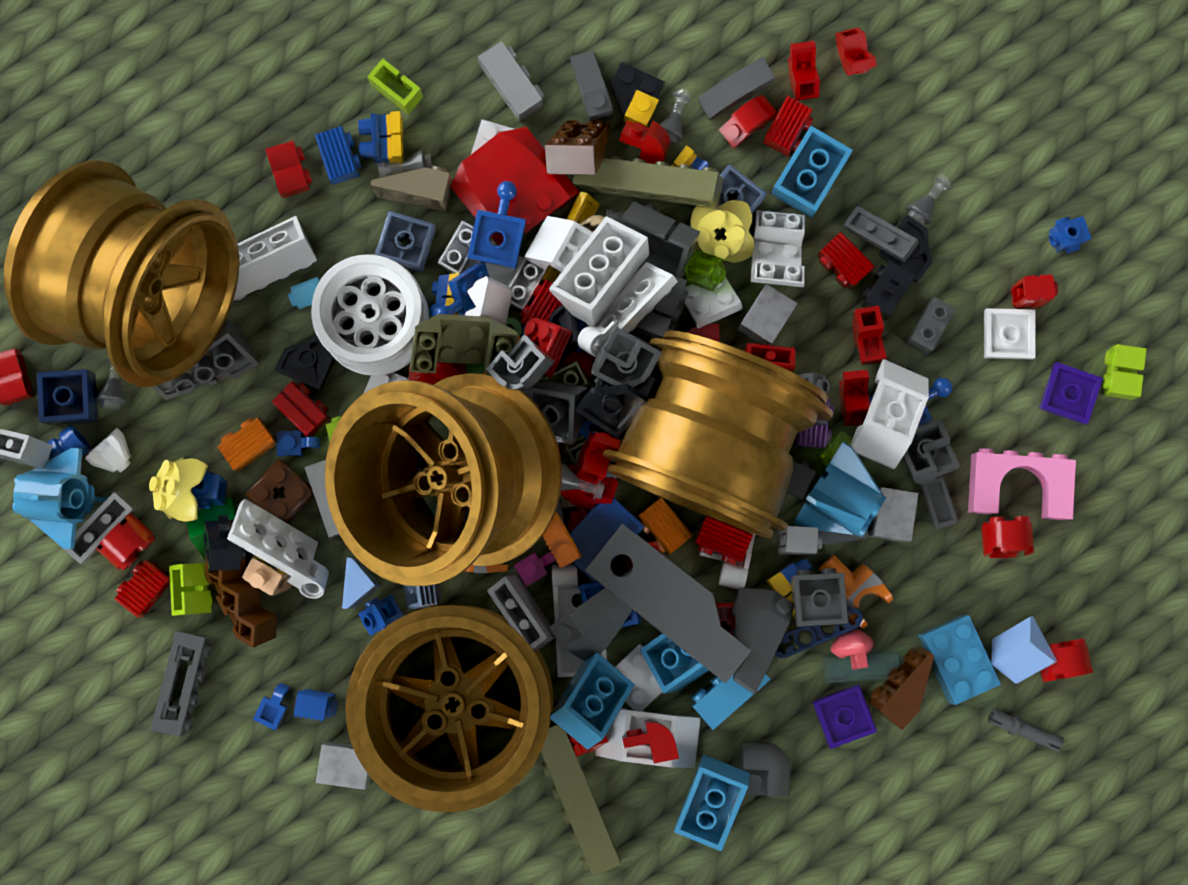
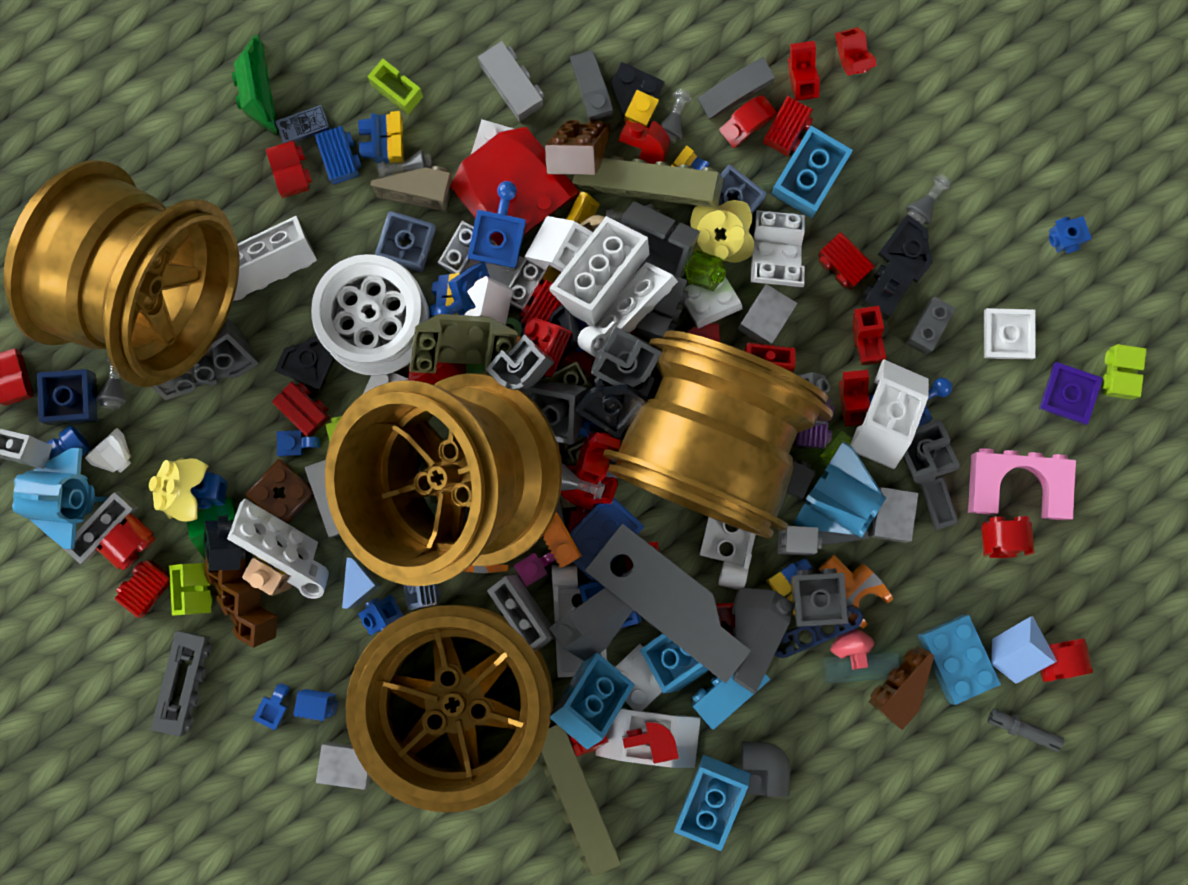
(246, 444): orange brick -> none
(254, 85): none -> green wedge
(302, 293): medium azure brick -> none
(303, 124): none -> sand blue tile
(664, 526): orange brick -> none
(723, 540): red brick -> none
(844, 716): dark purple plate -> none
(881, 234): dark grey plate -> none
(1034, 291): red brick -> none

